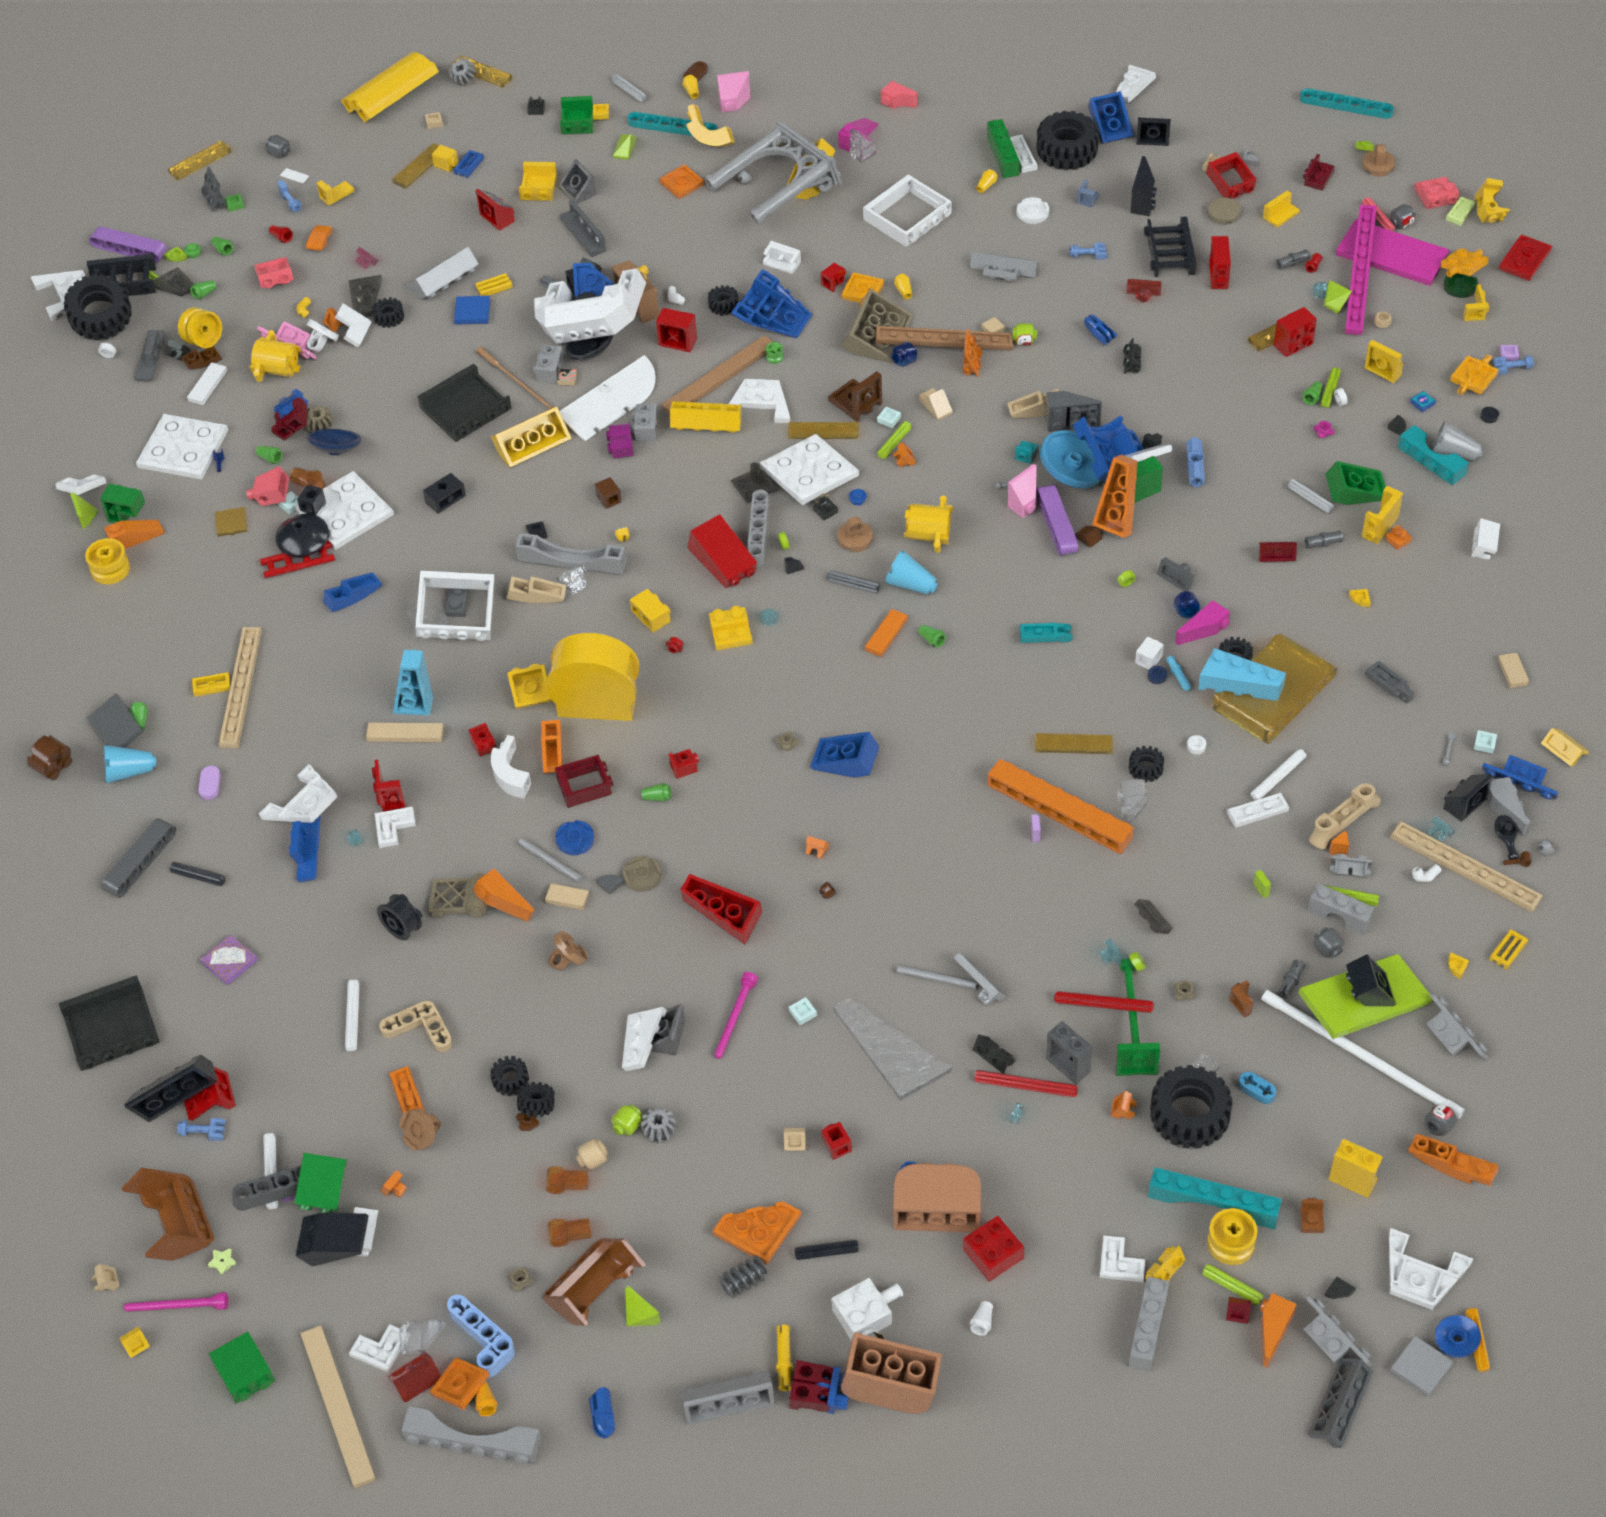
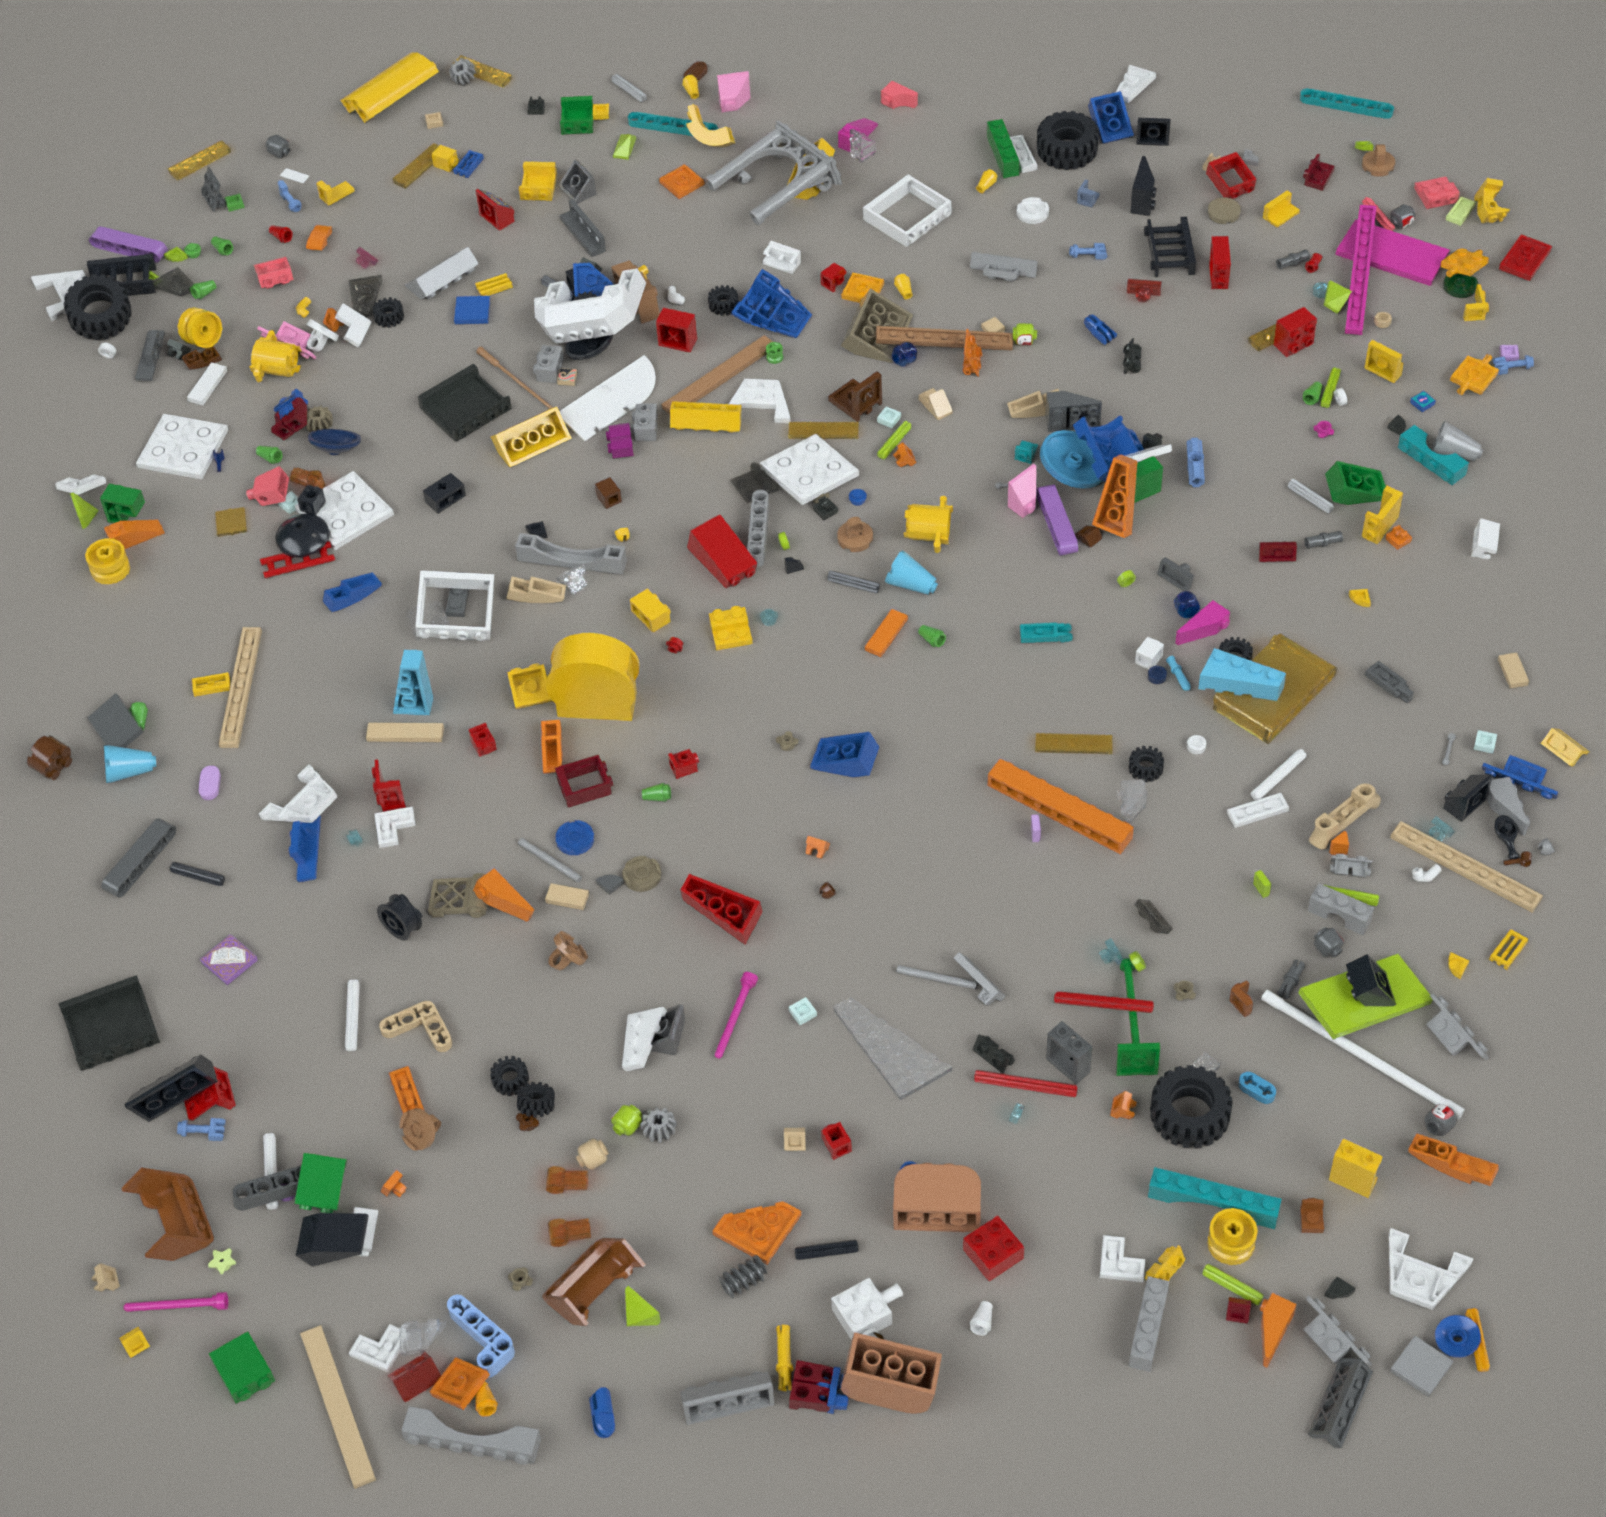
(509, 779): white arch -> none
(1489, 414): black tile -> none

